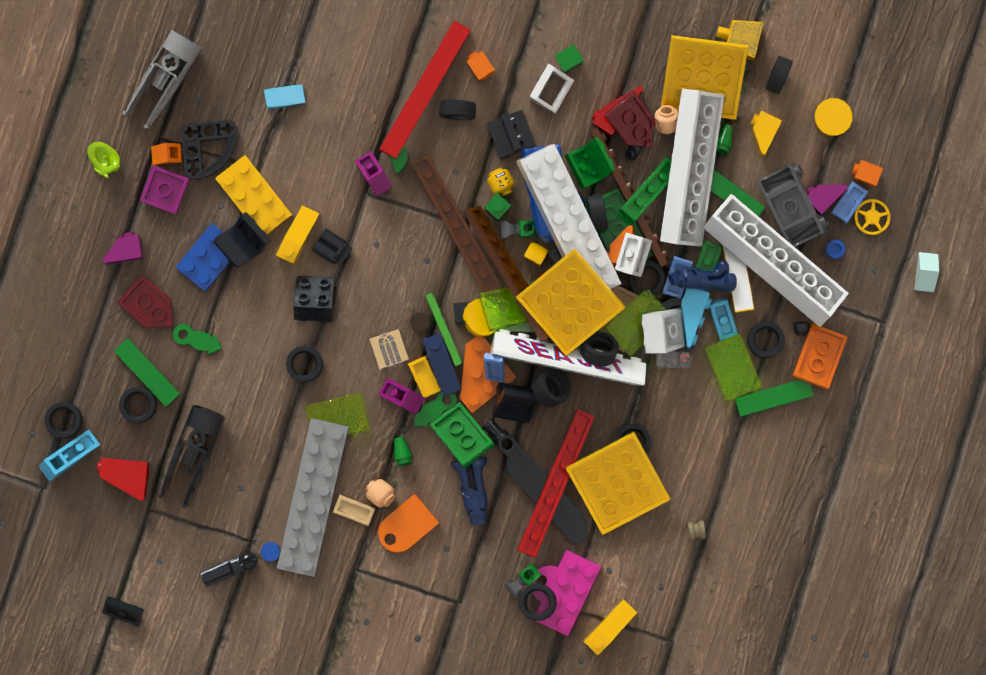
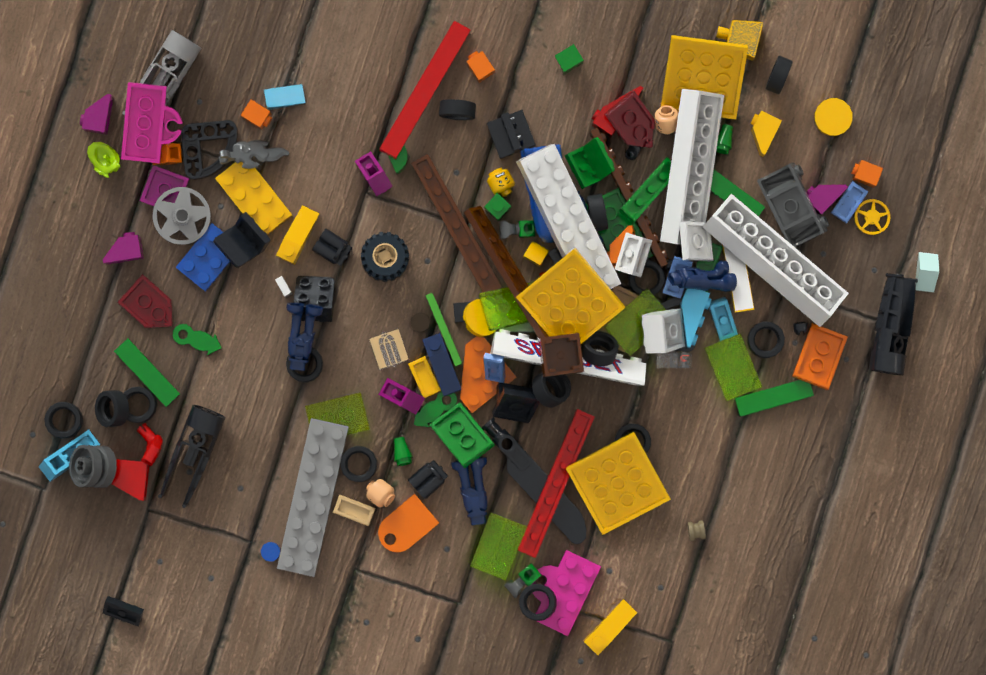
(92, 466): none -> dark grey wheel
(98, 115): none -> magenta slope
(102, 409): none -> black tyre
(147, 123): none -> dark pink plate
(154, 444): none -> red arm
(181, 215): none -> light grey wheel
(229, 568): black piece -> none
(246, 151): none -> dark grey piece
(257, 115): none -> orange brick
(283, 286): none -> white tile
(301, 343): none -> dark blue piece
(344, 463): none -> black tyre
(384, 256): none -> black wheel
(428, 479): none -> black piece
(498, 546): none -> clear neon green plate
(549, 70): white tile -> none
(561, 355): none -> reddish brown container
(695, 241): none -> white tile
(835, 249): blue tile -> none
(893, 325): none -> black piece

